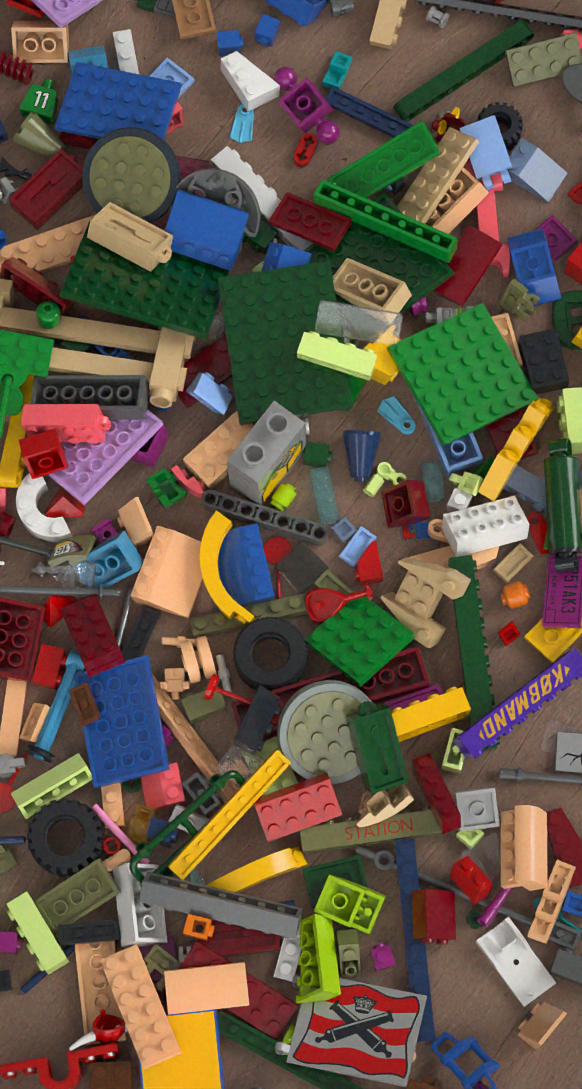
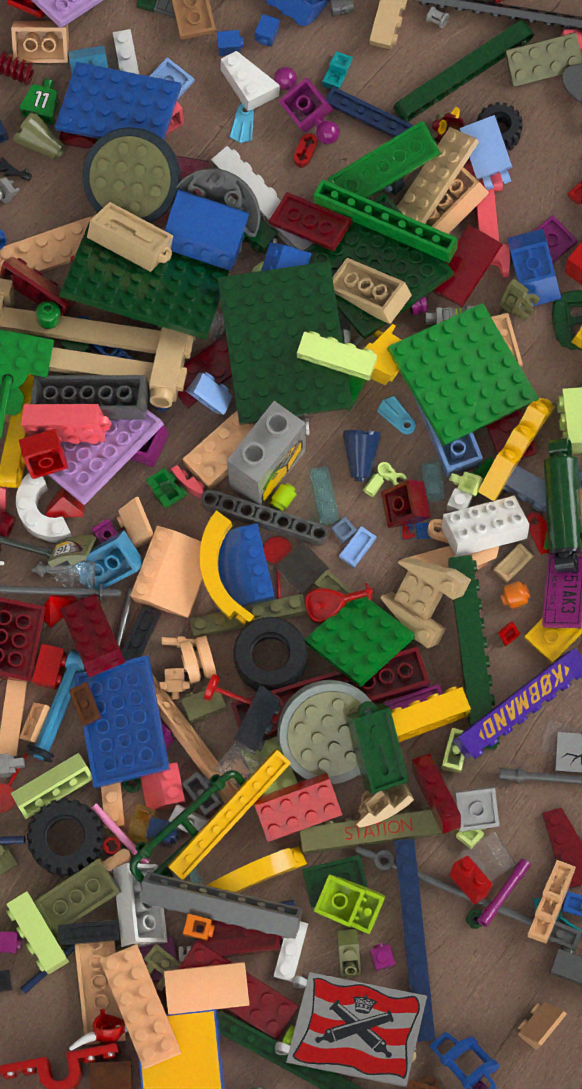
(49, 189): dark red piece -> none
(223, 673): white bar -> none
(317, 454): dark green brick -> none
(318, 961): lime wedge -> none
(358, 322): clear piece -> none
(369, 566): red slope -> none
(433, 916): dark red brick -> none
(502, 947): white piece -> none
(524, 848): light nougat brick -> none
(535, 171): slope -> none
(543, 361): black brick -> none

